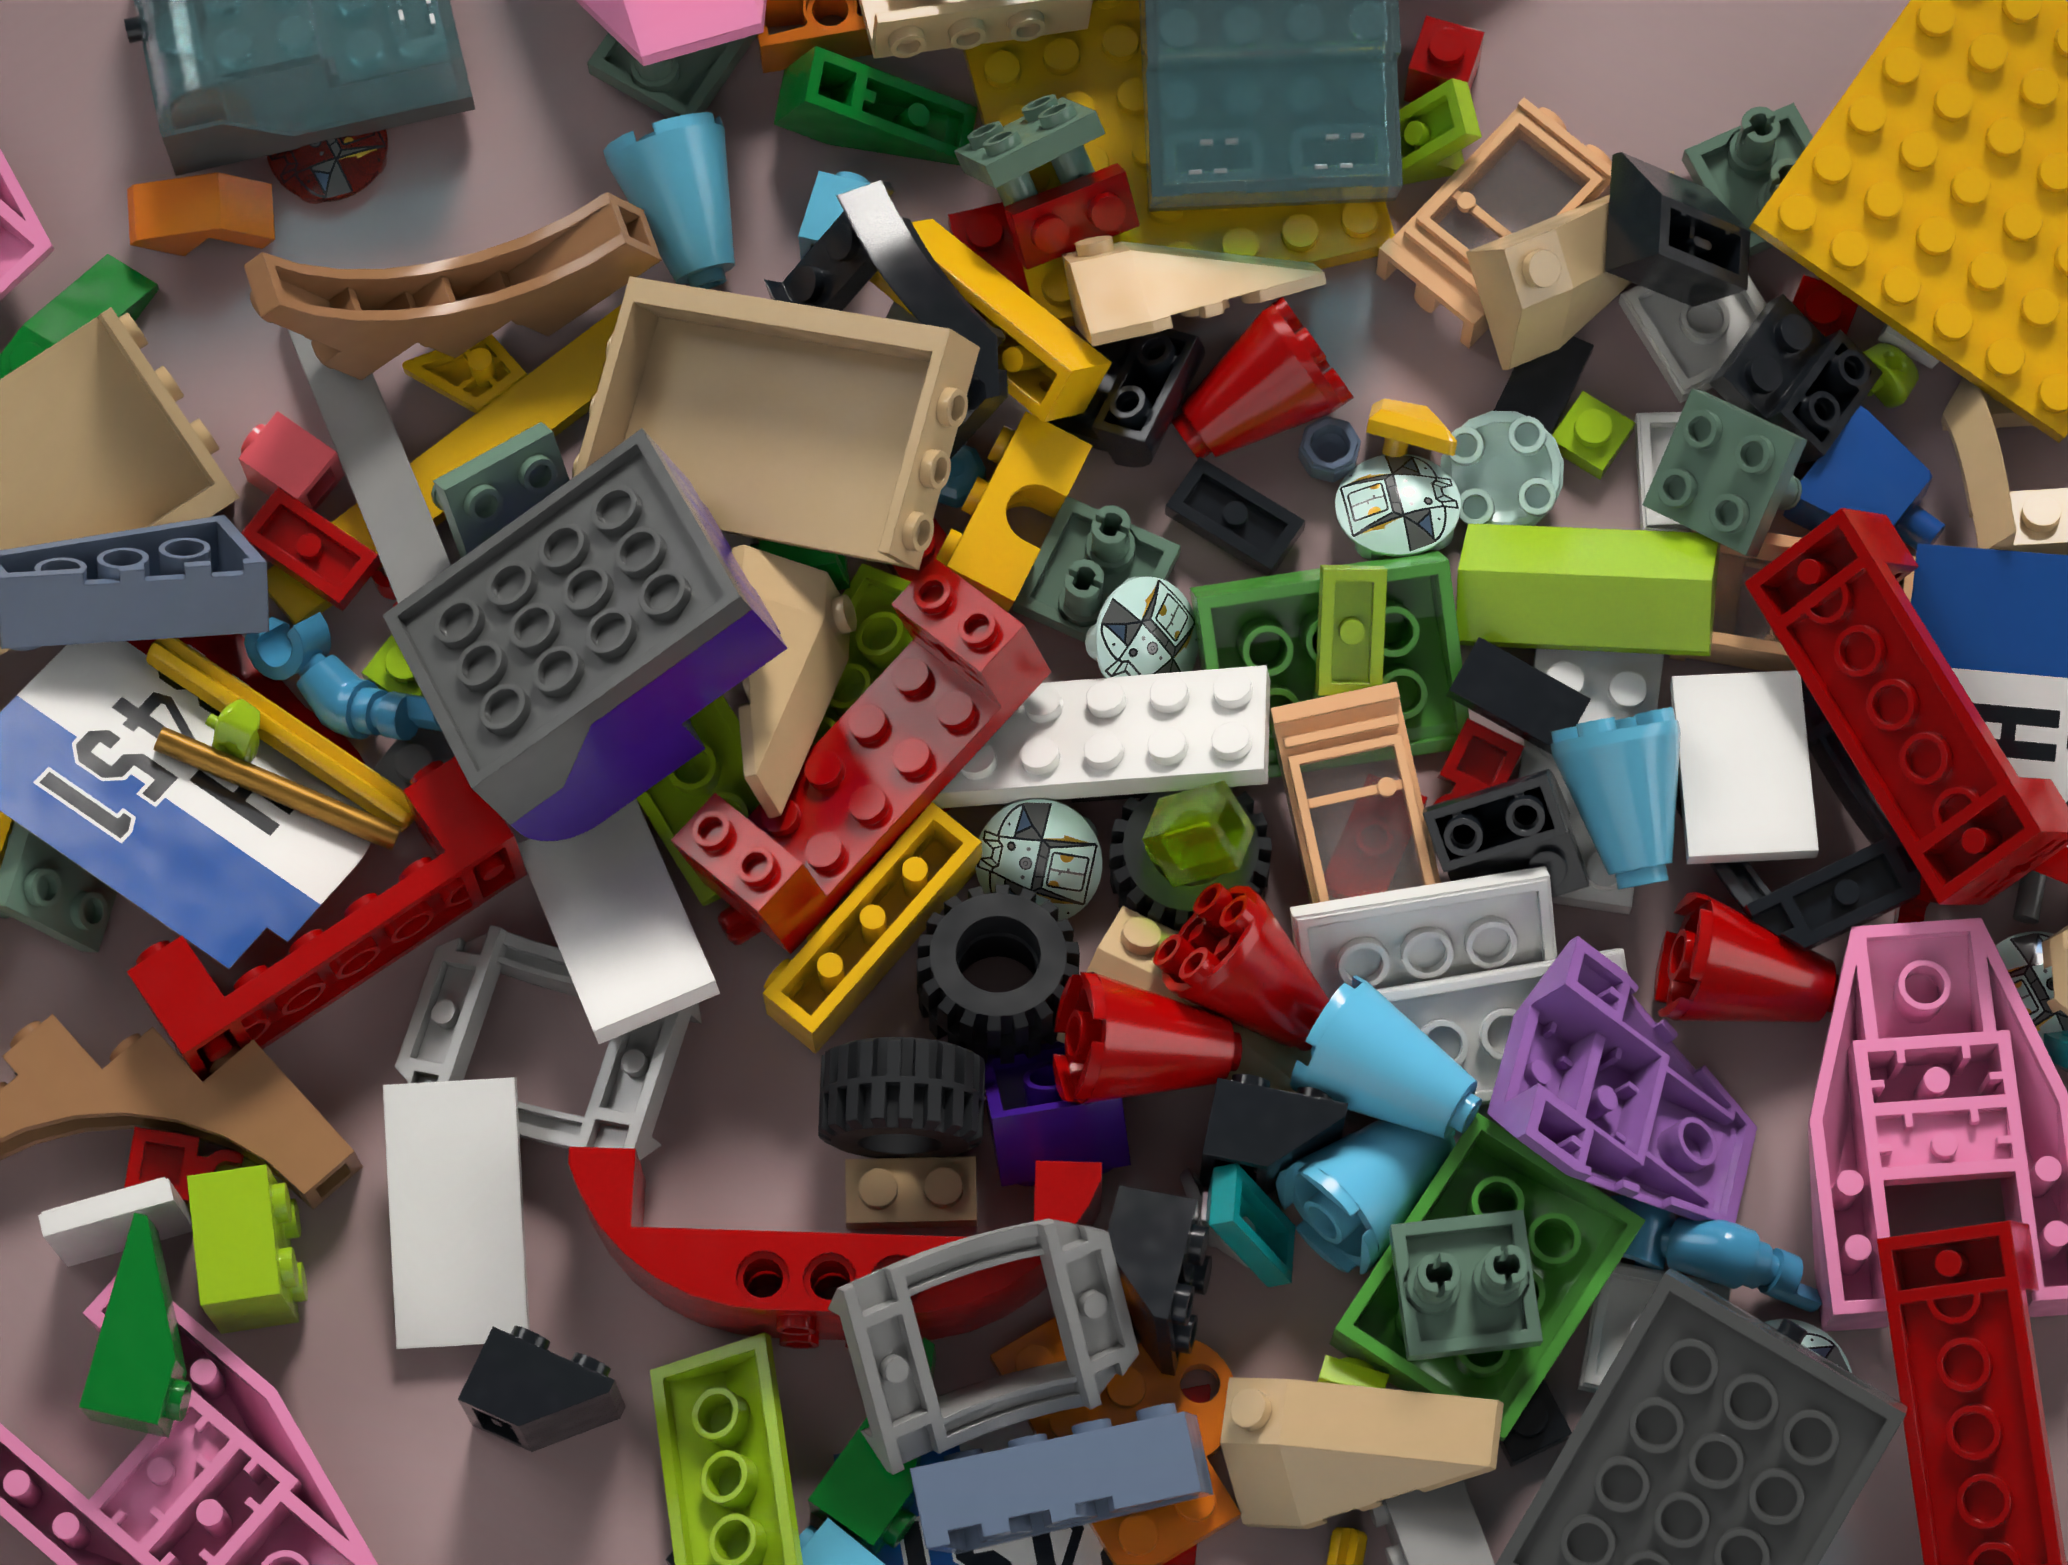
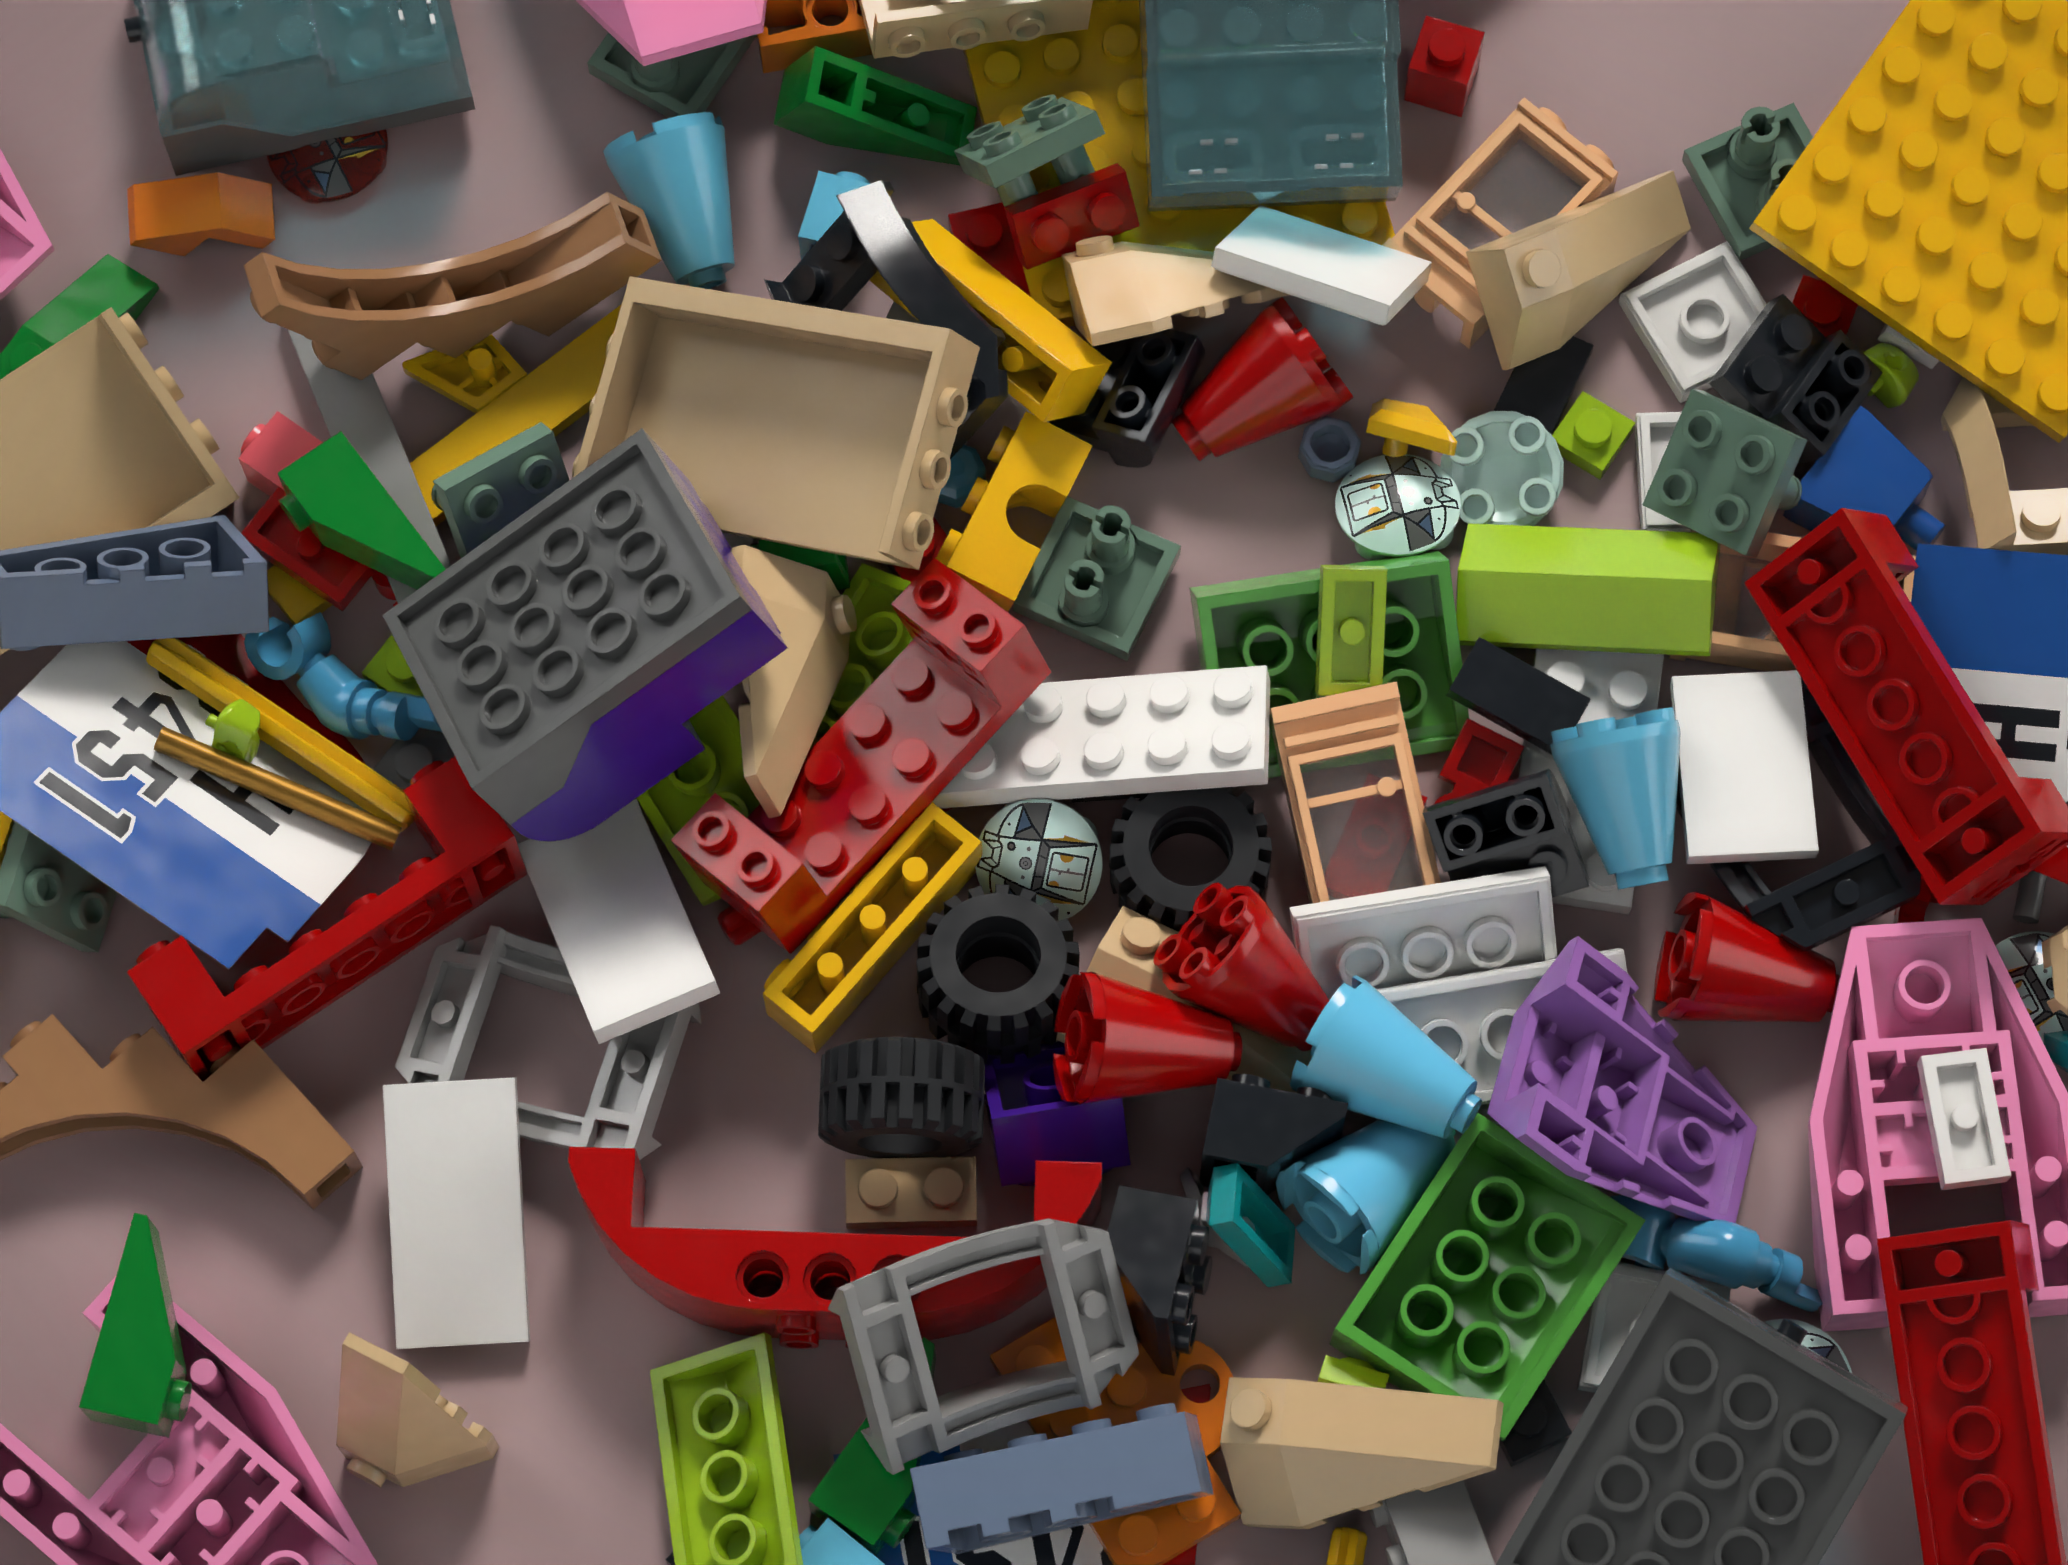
(102, 1222): white tile -> none
(172, 1156): red plate -> none
(245, 1248): lime brick -> none
(354, 513): none -> green slope
(398, 1423): none -> tan wedge
(536, 1395): black slope -> none
(1144, 630): light aqua dish -> none
(1198, 834): clear neon green brick -> none
(1235, 517): black plate -> none
(1321, 265): none -> white tile
(1436, 131): lime slope -> none
(1465, 1285): sand green plate -> none
(1673, 235): black slope -> none
(1963, 1119): none -> white plate

